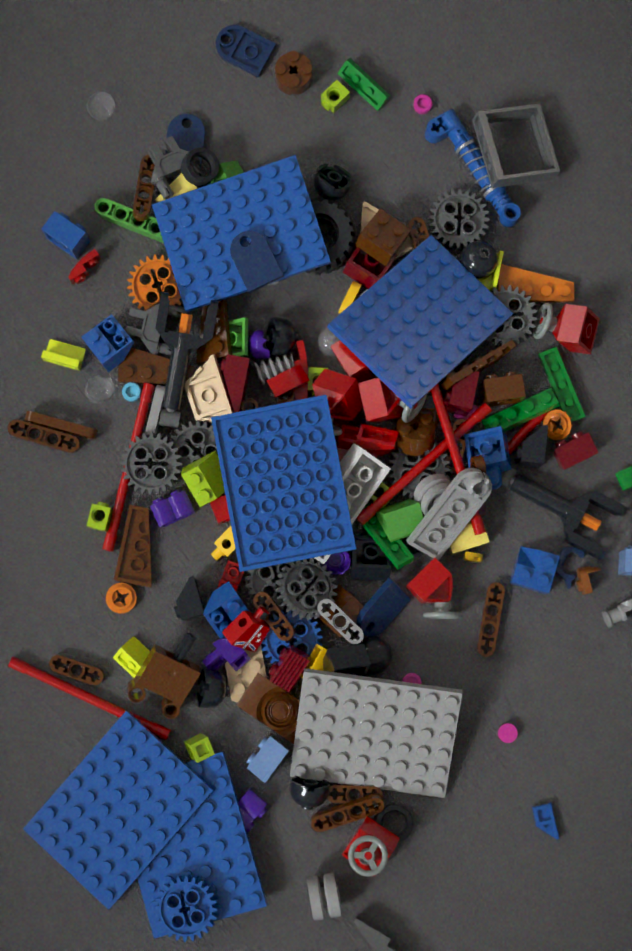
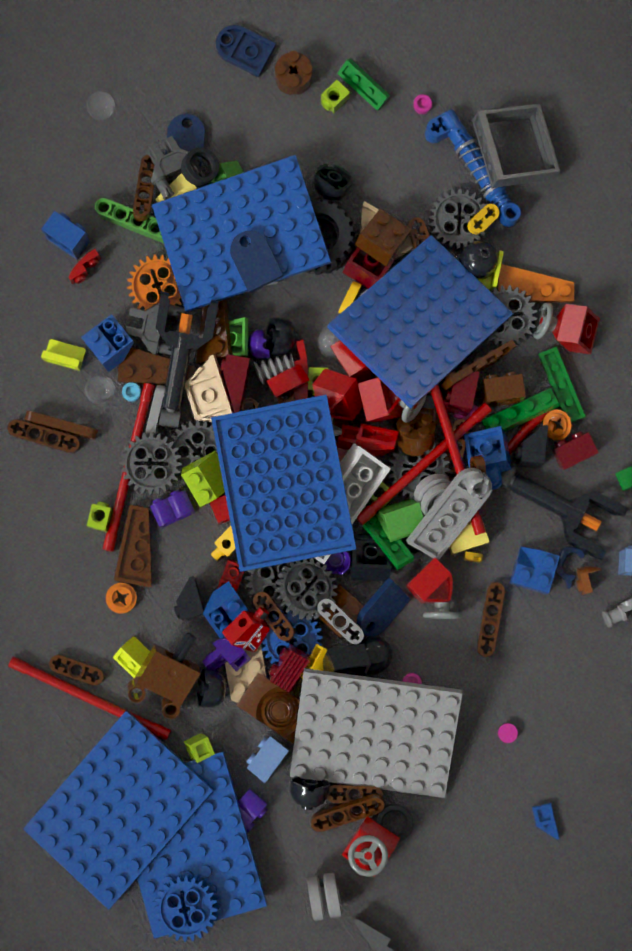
(485, 221): none -> yellow beam

